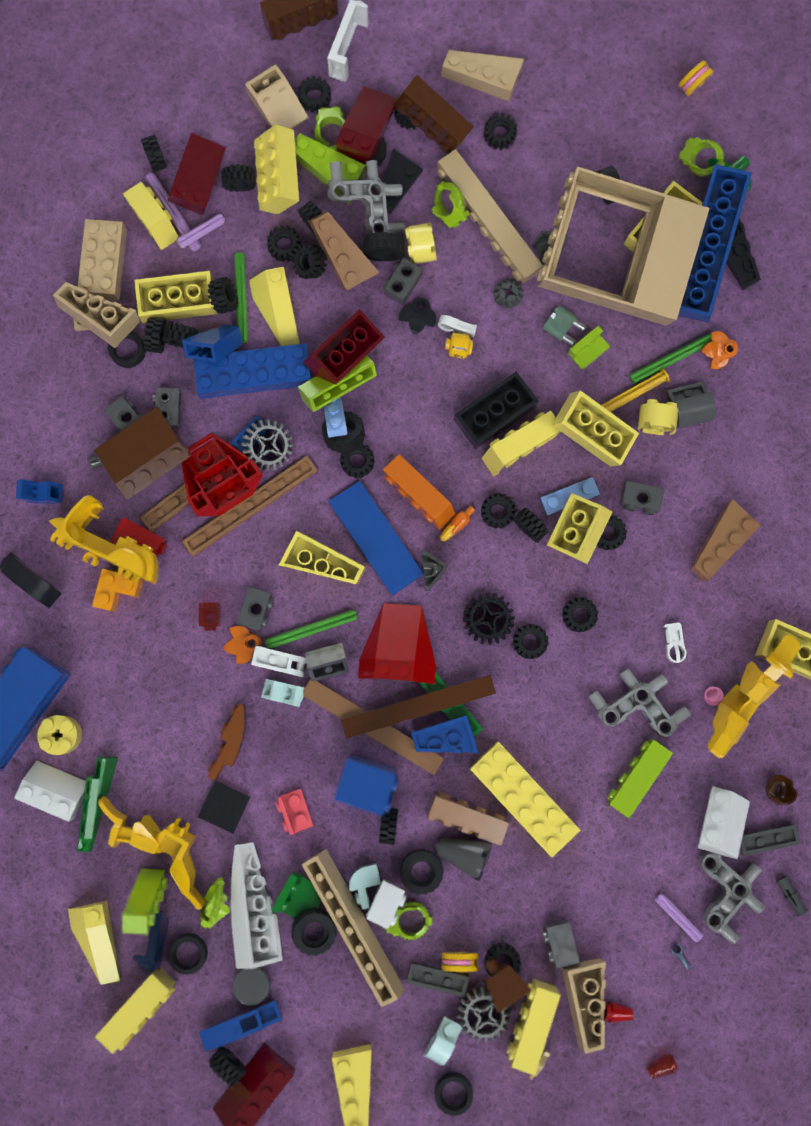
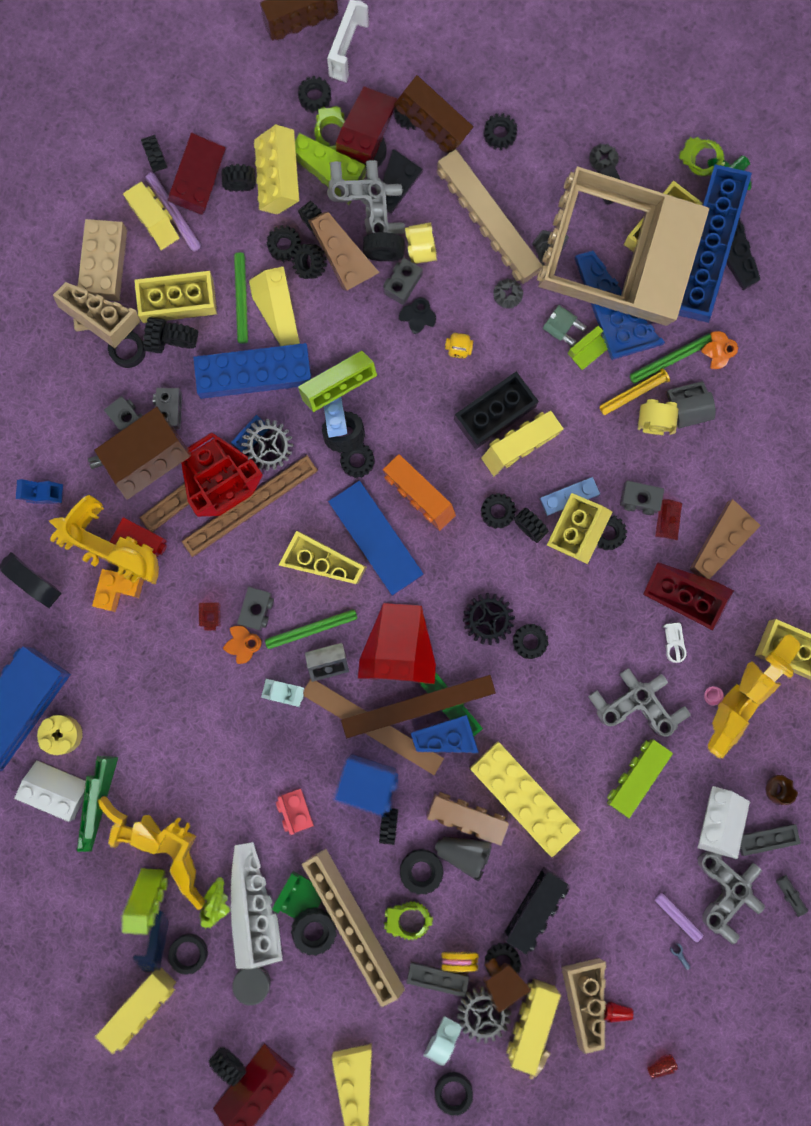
(95, 936): light yellow wedge -> none
(200, 230): lavender axle -> none
(213, 344): blue slope -> none
(223, 295): black tyre -> none
(224, 807): black tile -> none
(234, 735): dark orange slope -> none
(240, 1026): blue slope -> none
(276, 99): tan slope -> none
(278, 661): white plate -> none
(344, 348): dark red slope -> none
(364, 877): light aqua brick -> none
(385, 904): white slope -> none
(433, 569): dark grey slope -> none
(453, 324): white piece -> none
(457, 523): orange piece -> none
(458, 214): lime piece -> none
(483, 72): tan wedge -> none
(535, 911): none -> black brick
(561, 944): flat silver brick -> none
(591, 614): black tyre -> none
(595, 428): light yellow brick -> none
(603, 149): none -> dark grey gear
(621, 331): none -> blue wing
(669, 520): none -> clear red slope
(688, 594): none -> dark red slope
(695, 78): yellow head -> none

